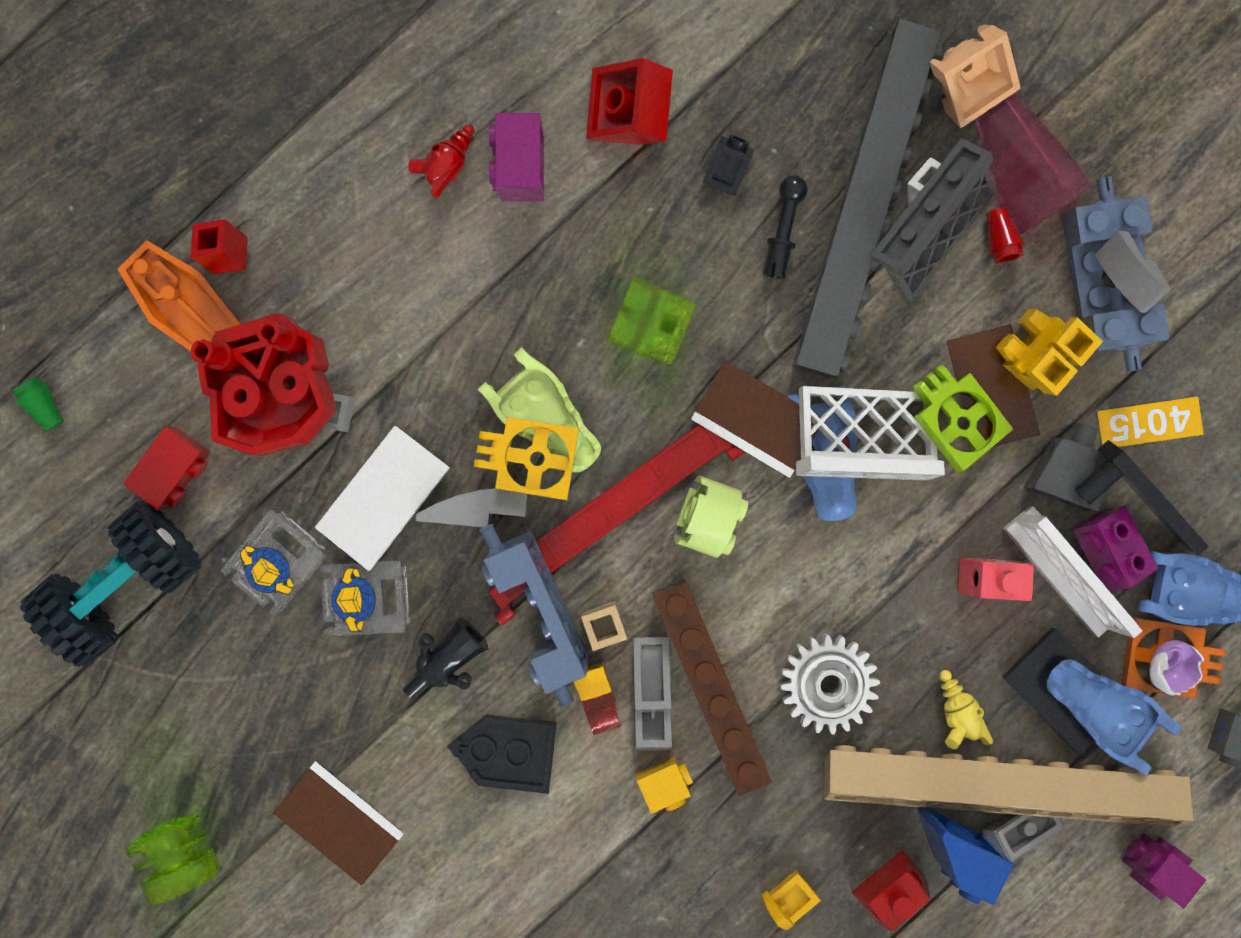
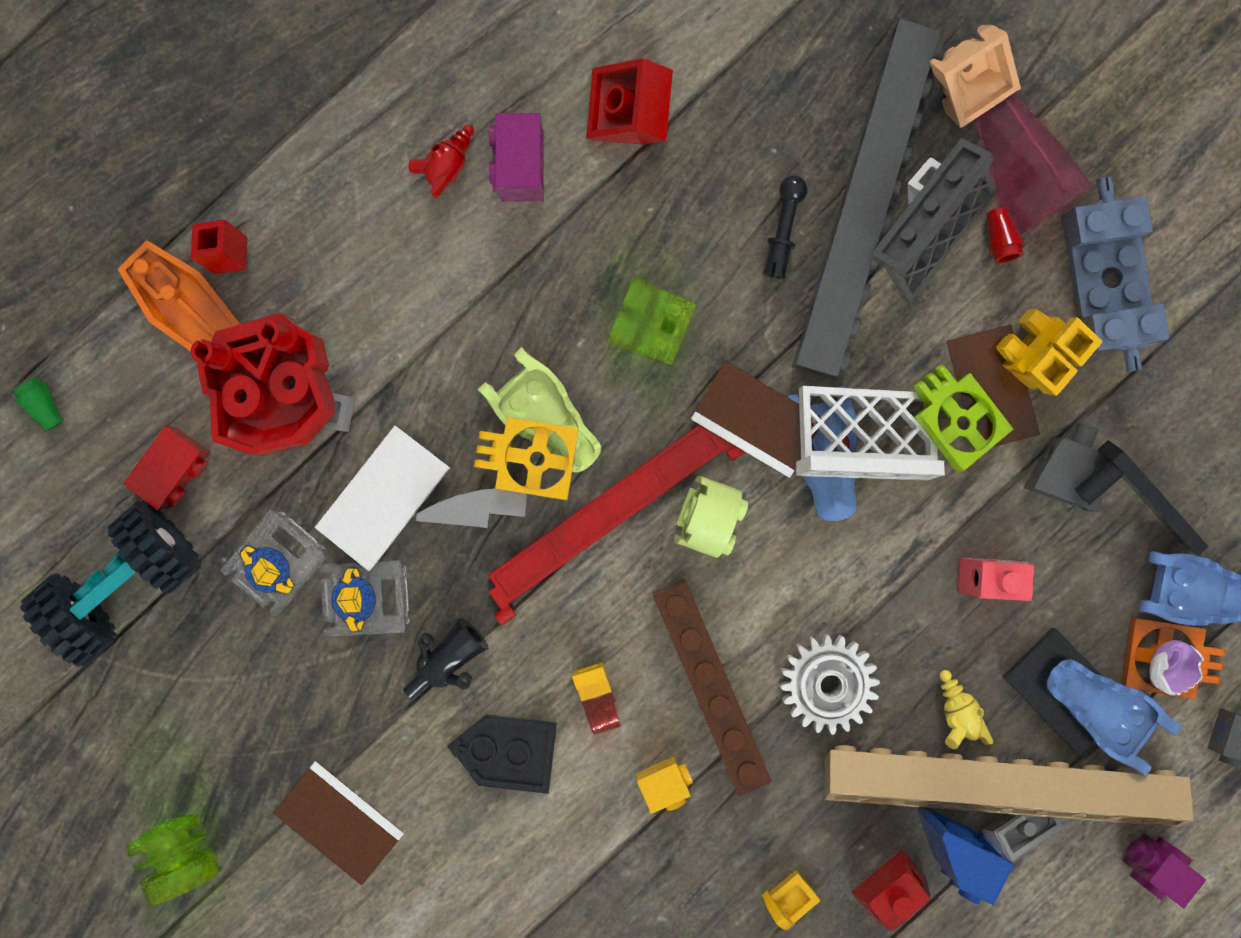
(562, 654): sand blue brick -> none
(604, 626): tan brick -> none
(652, 694): light grey slope -> none
(729, 164): black bracket -> none
(1069, 575): white fence -> none
(1116, 558): magenta brick -> none
(1134, 277): light grey slope -> none
(1151, 422): yellow sticker -> none

